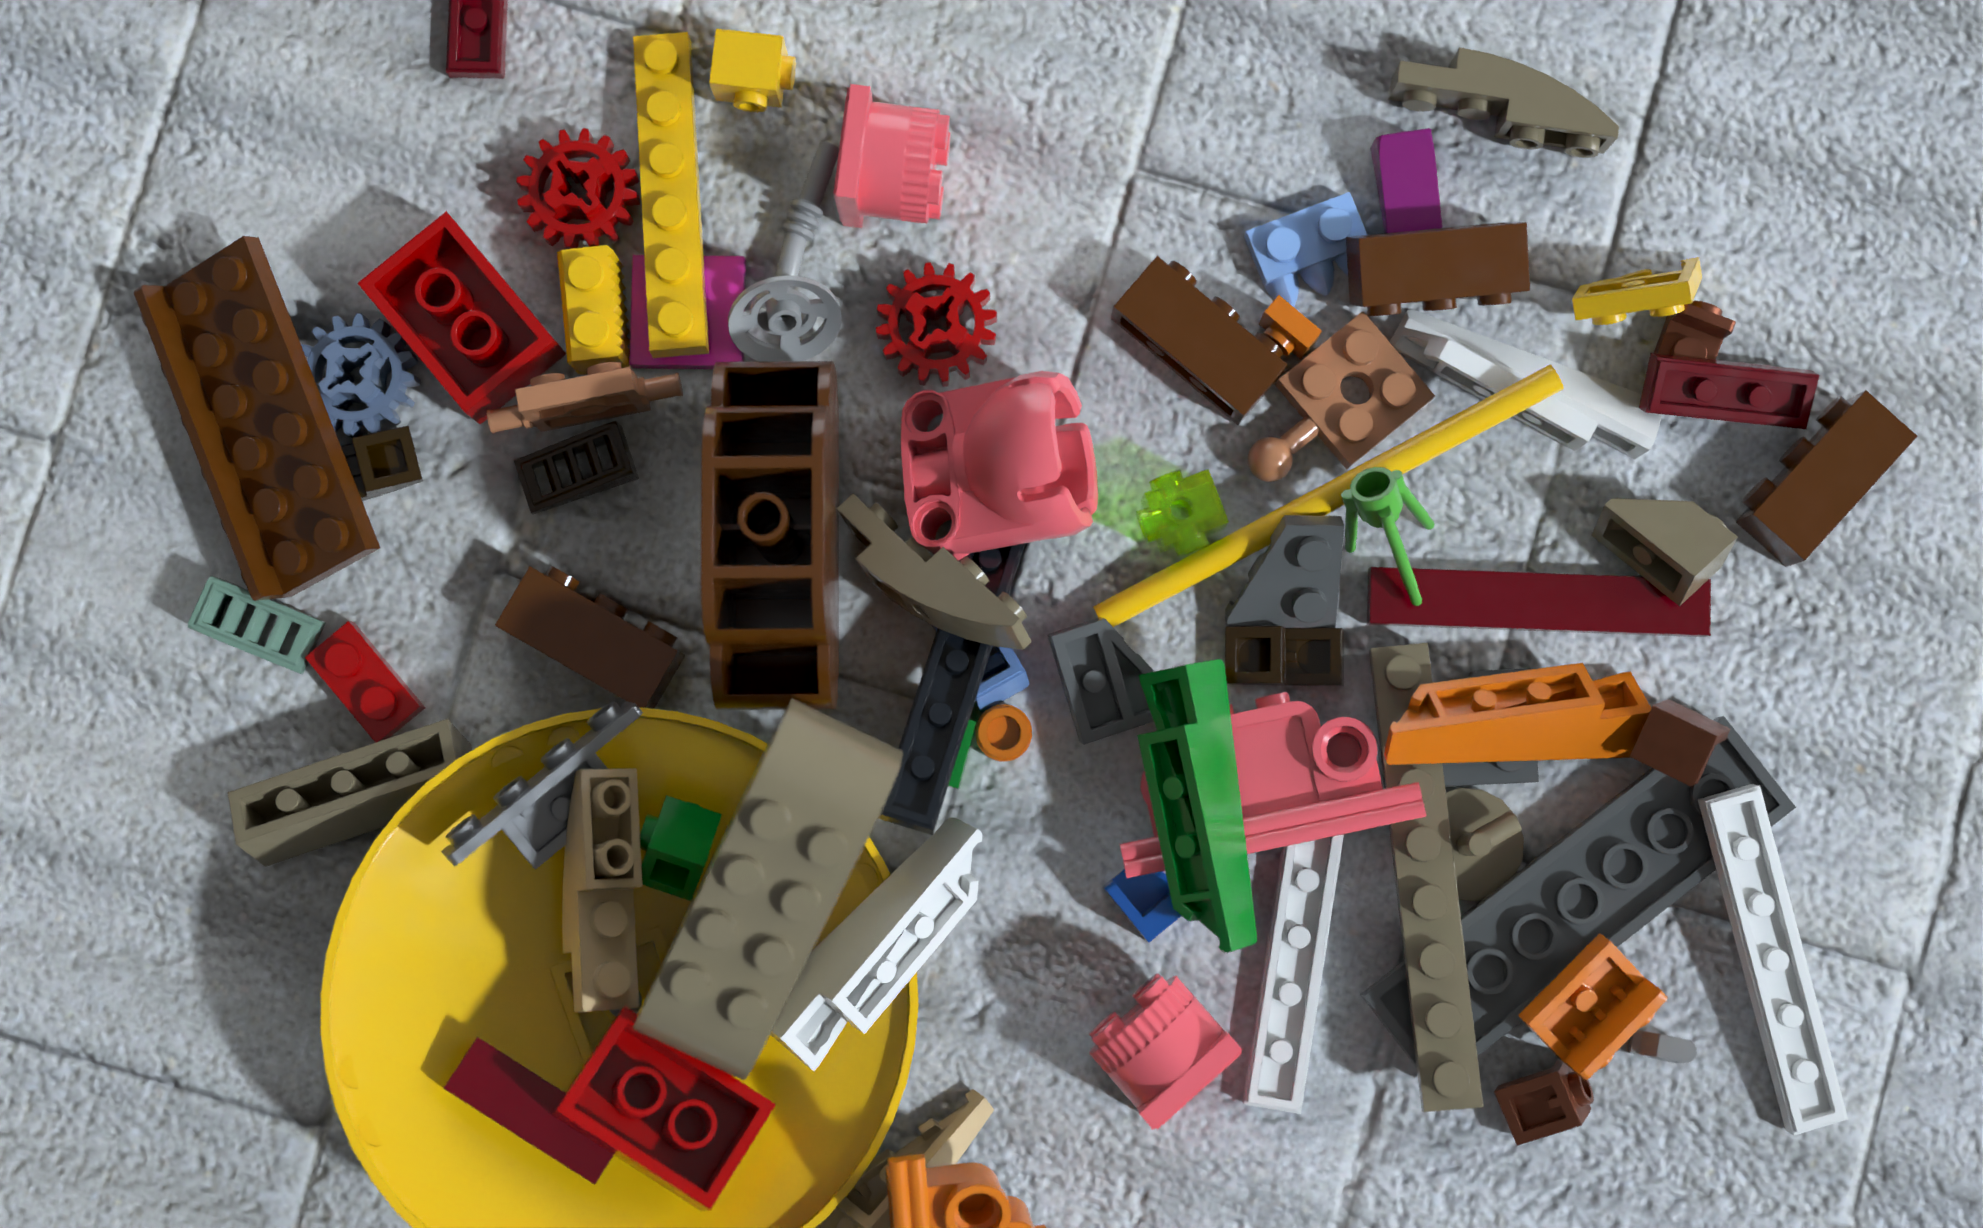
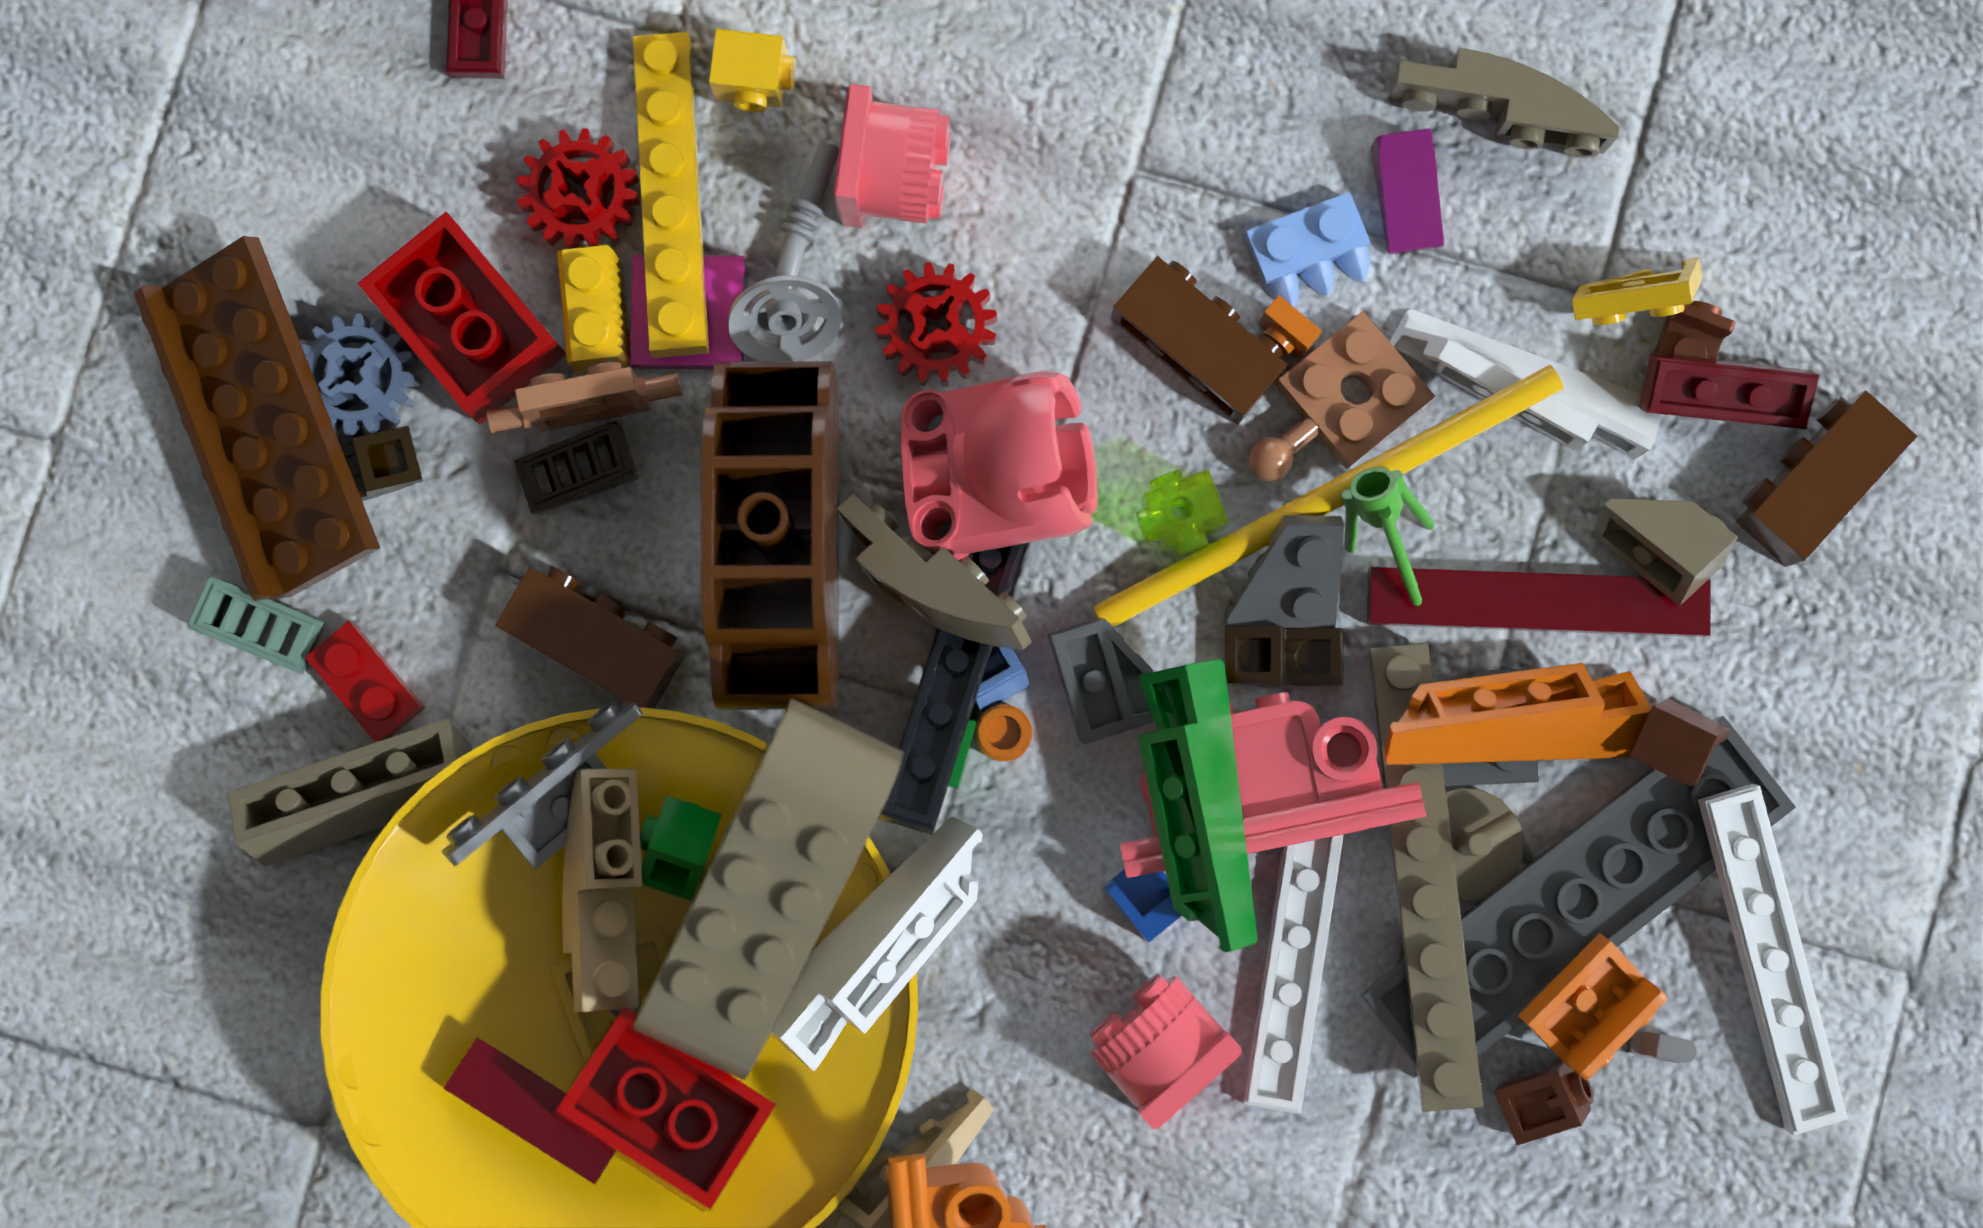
(1438, 267): reddish brown brick -> none

